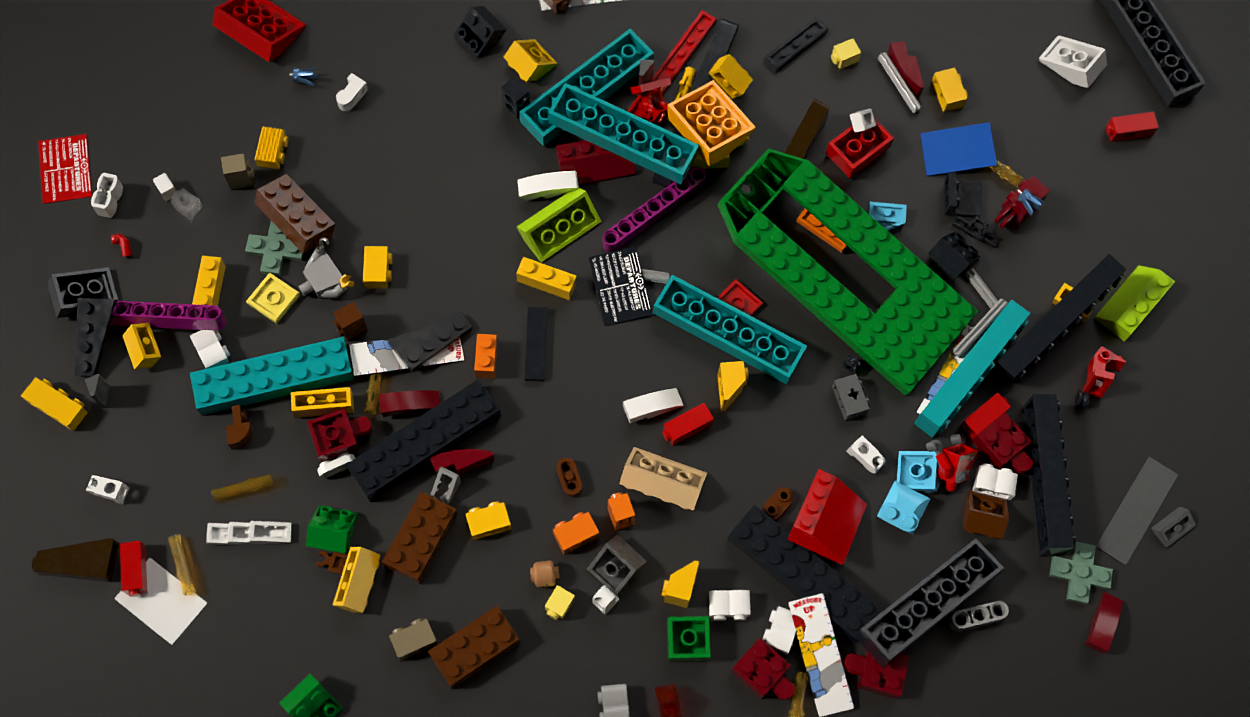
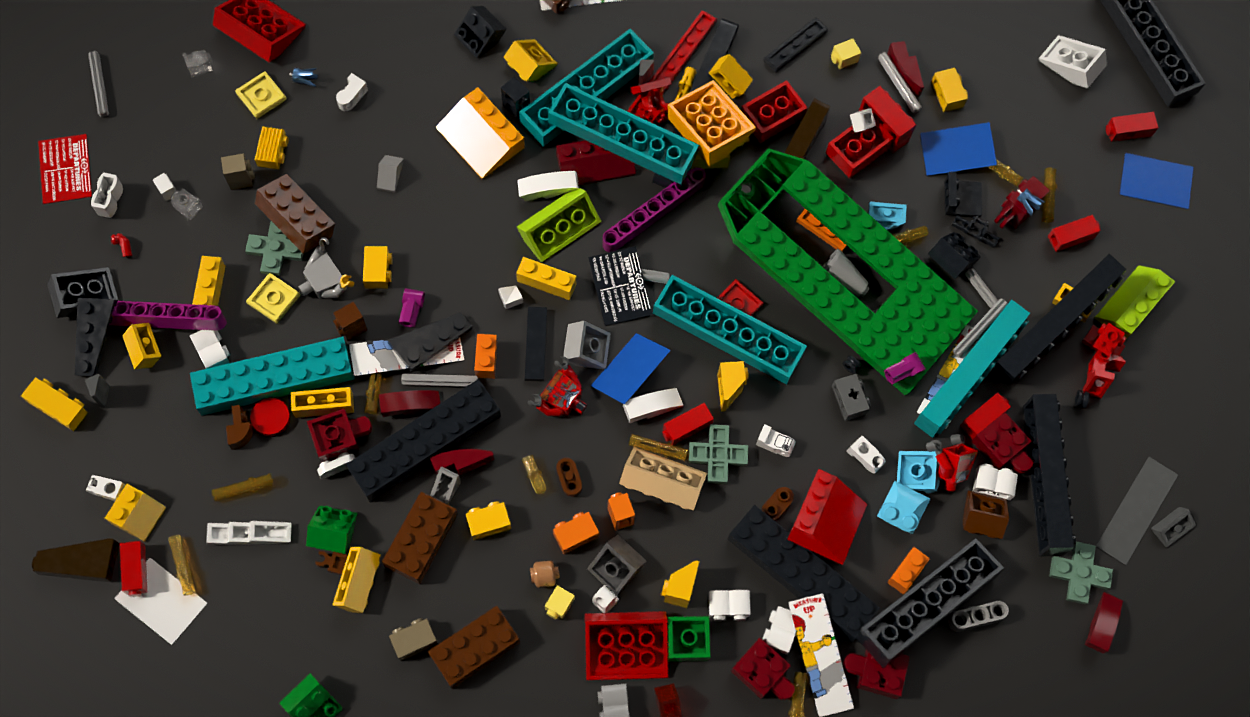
(98, 84): none -> light grey axle
(135, 512): none -> yellow slope
(198, 62): none -> clear brick
(260, 95): none -> light yellow tile
(270, 416): none -> red tile
(389, 173): none -> light grey slope
(411, 302): none -> magenta piece
(437, 380): none -> light grey axle
(481, 133): none -> slope
(510, 296): none -> white slope
(534, 474): none -> clear yellow axle
(561, 393): none -> torso
(586, 345): none -> light grey slope
(626, 645): none -> red slope
(630, 368): none -> blue sticker
(680, 452): none -> clear yellow pin
(718, 454): none -> sand green plate
(774, 111): none -> red brick
(775, 442): none -> white leg
(846, 273): none -> light grey cone
(890, 116): none -> red brick
(907, 367): none -> magenta piece
(908, 570): none -> orange brick
(910, 235): none -> clear yellow axle
(1049, 205): none -> clear yellow pin
(1074, 233): none -> red brick
(1105, 339): none -> red tile
(1156, 180): none -> blue sticker

